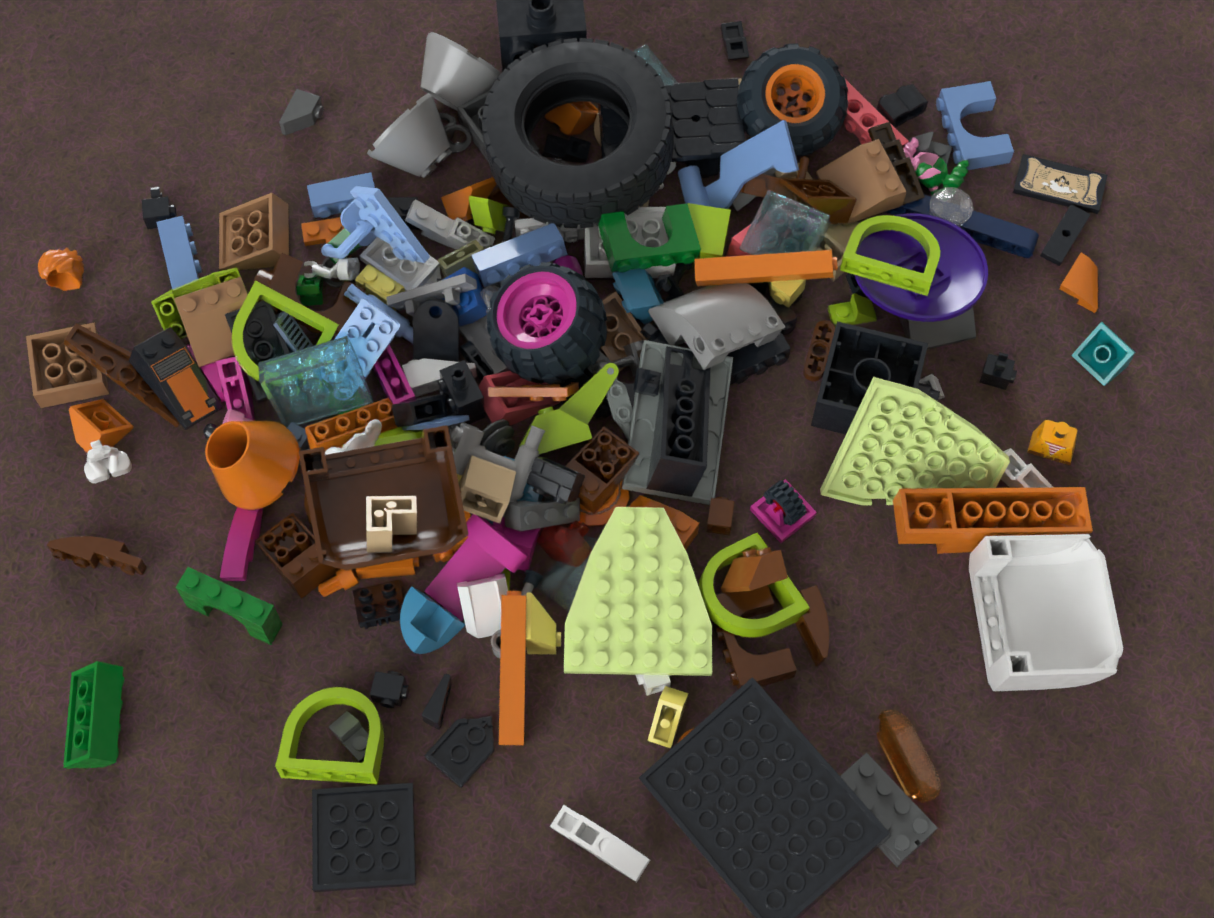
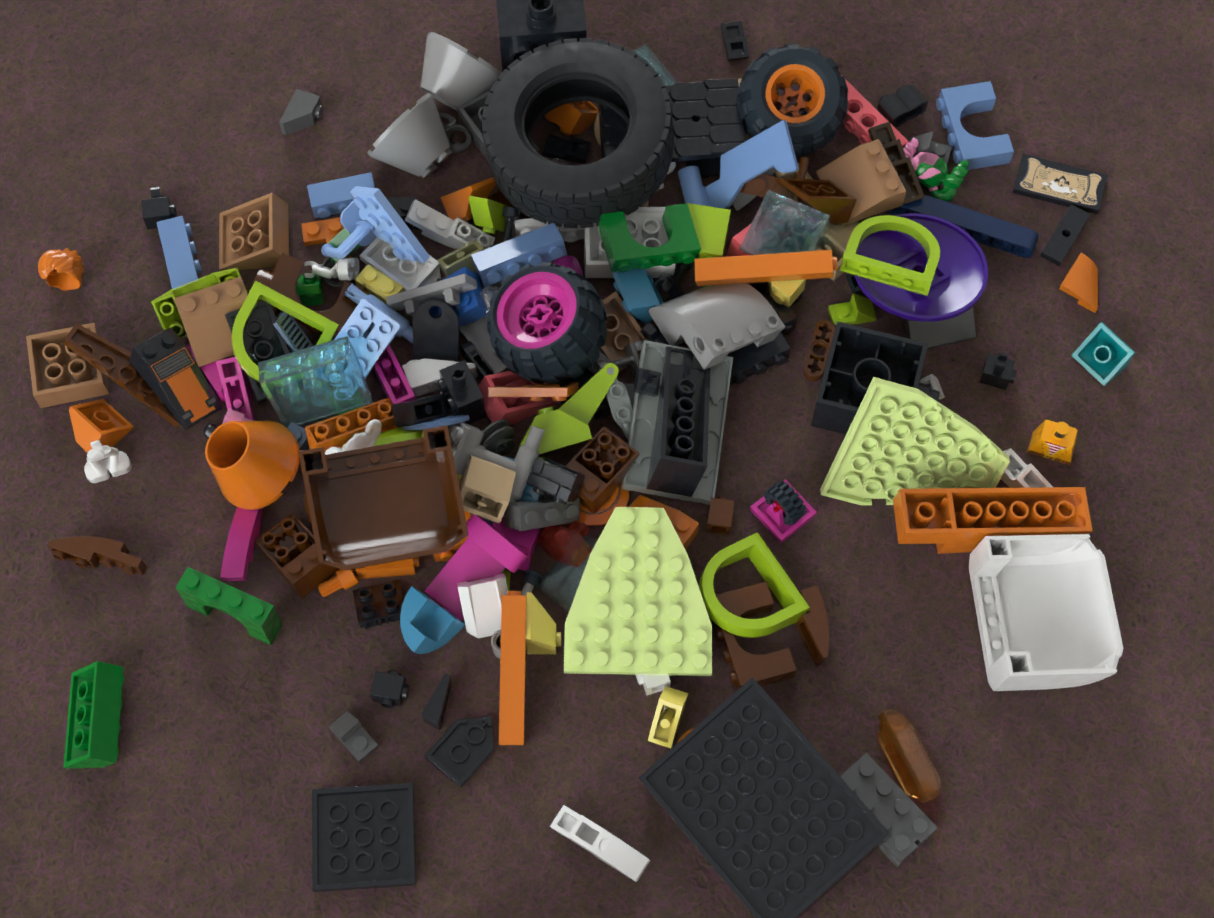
(335, 771): lime window -> none
(389, 517): tan brick -> none
(754, 570): dark orange slope -> none
(951, 205): clear dish -> none

